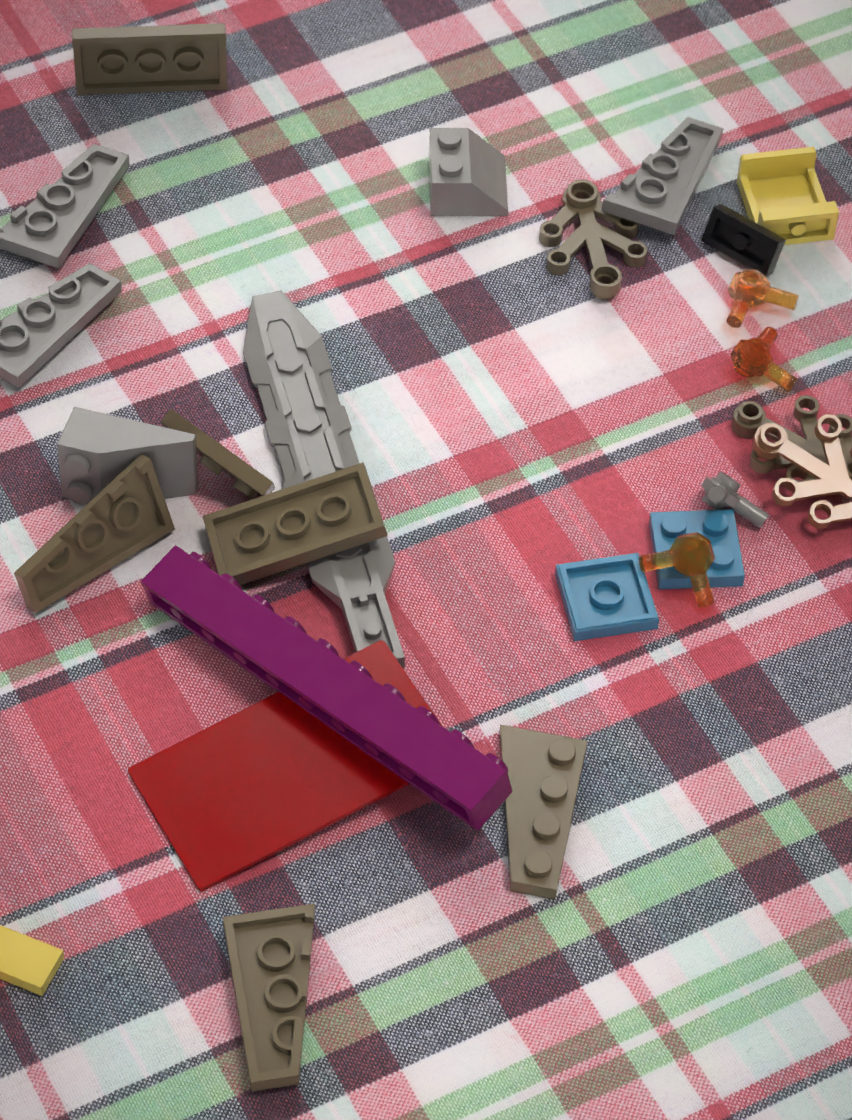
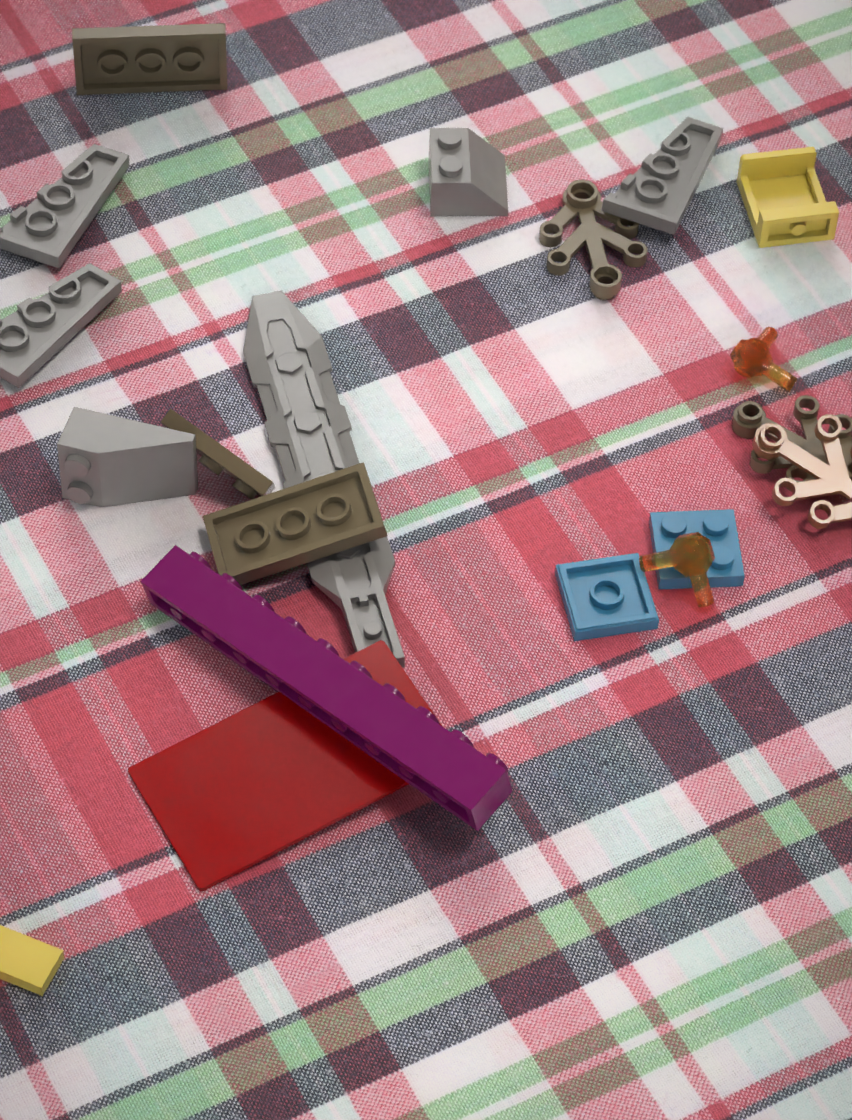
(104, 533): dark tan wing -> none
(270, 983): dark tan wing -> none
(540, 809): dark tan wing -> none
(722, 493): light grey piece -> none
(743, 240): black plate -> none
(752, 289): clear orange piece -> none

